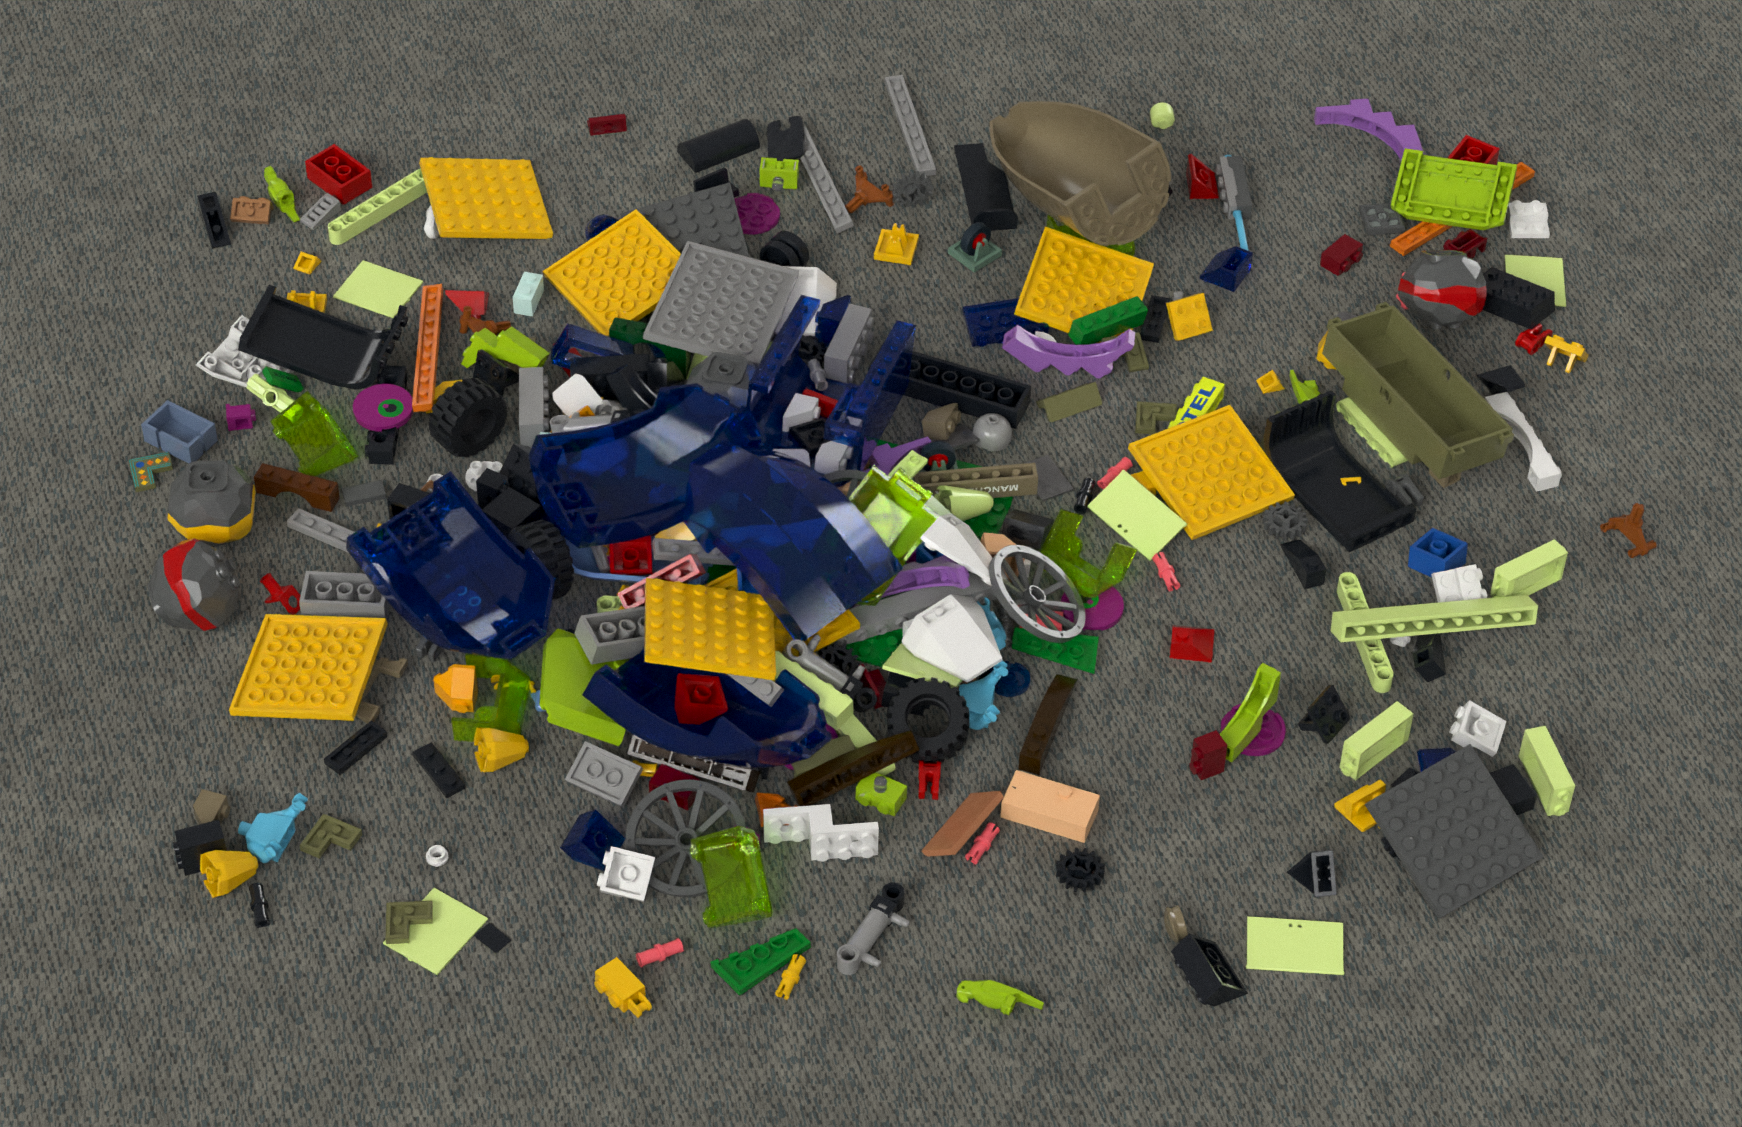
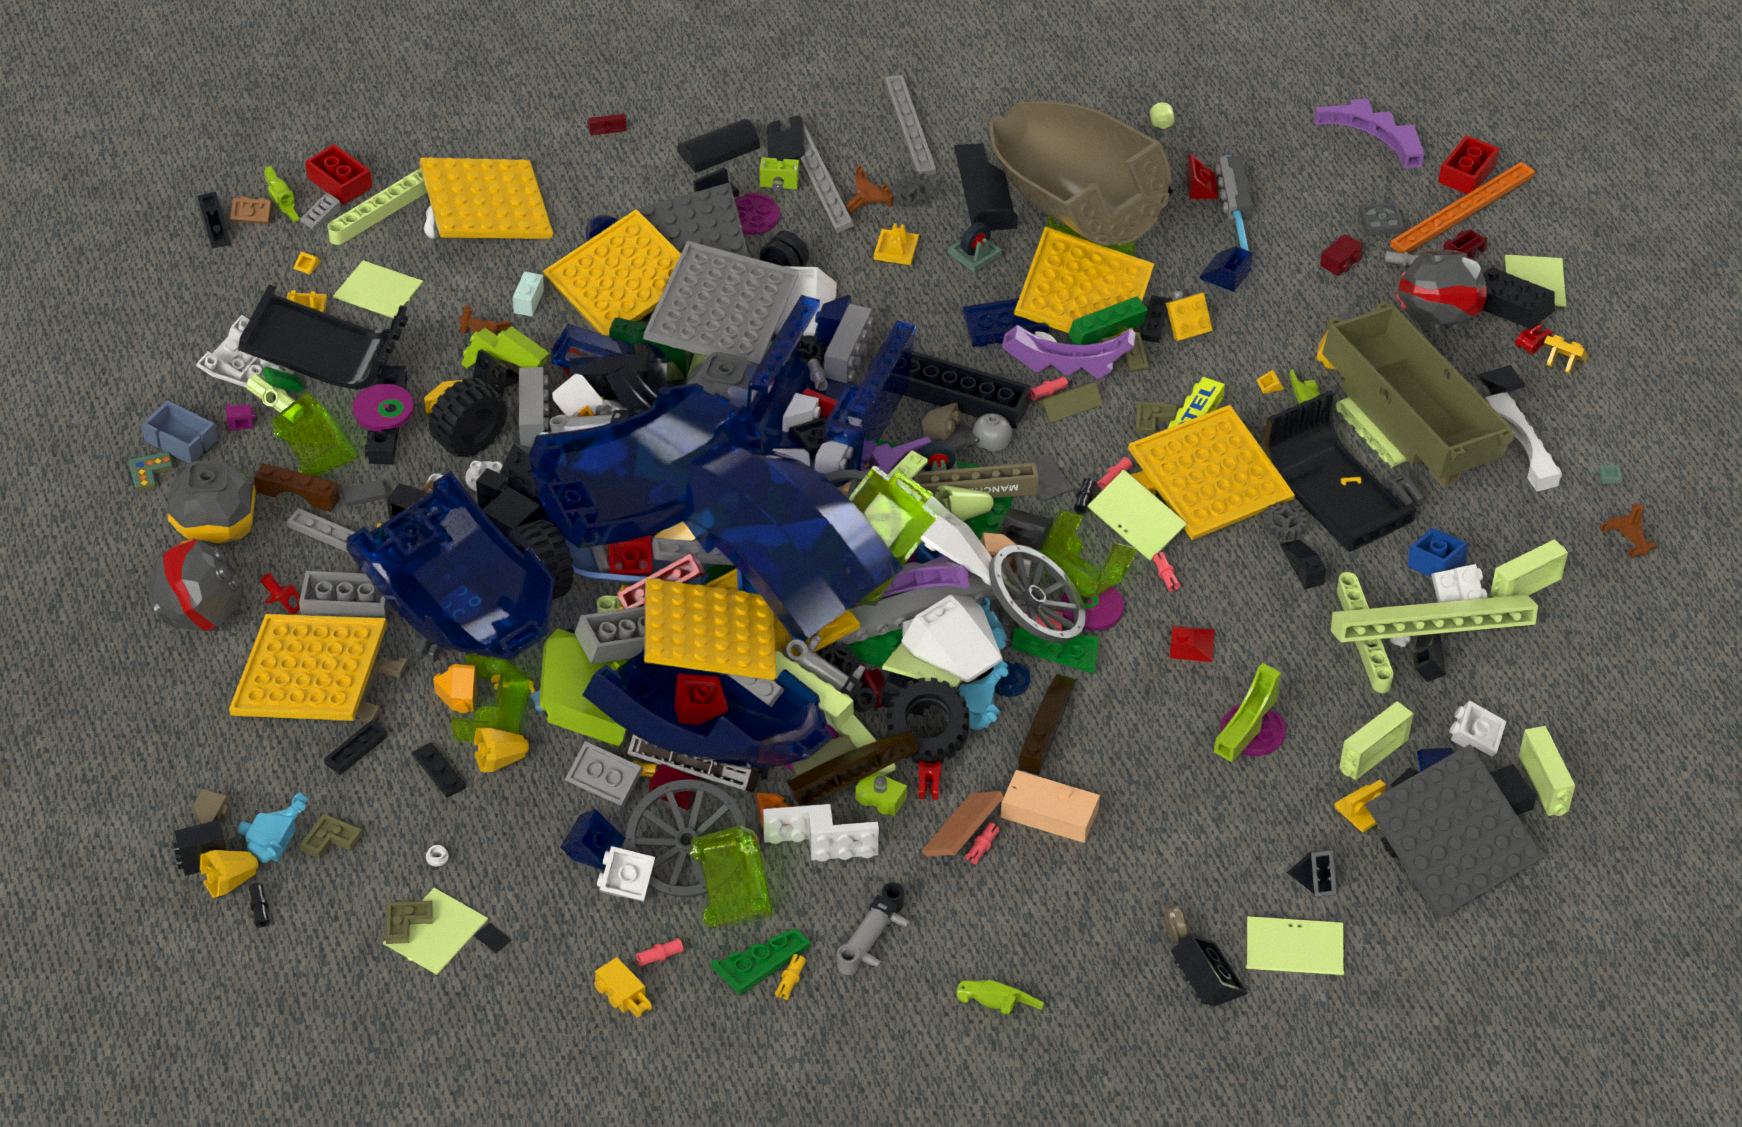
(427, 348): orange plate -> none
(475, 299): red slope -> none
(1048, 388): none -> coral pin
(1080, 869): black gear -> none
(1208, 755): dark red brick -> none
(1325, 715): black bracket -> none
(1399, 258): none -> light grey pin
(1453, 191): lime slope -> none
(1528, 219): white plate -> none
(1610, 474): none -> sand green tile

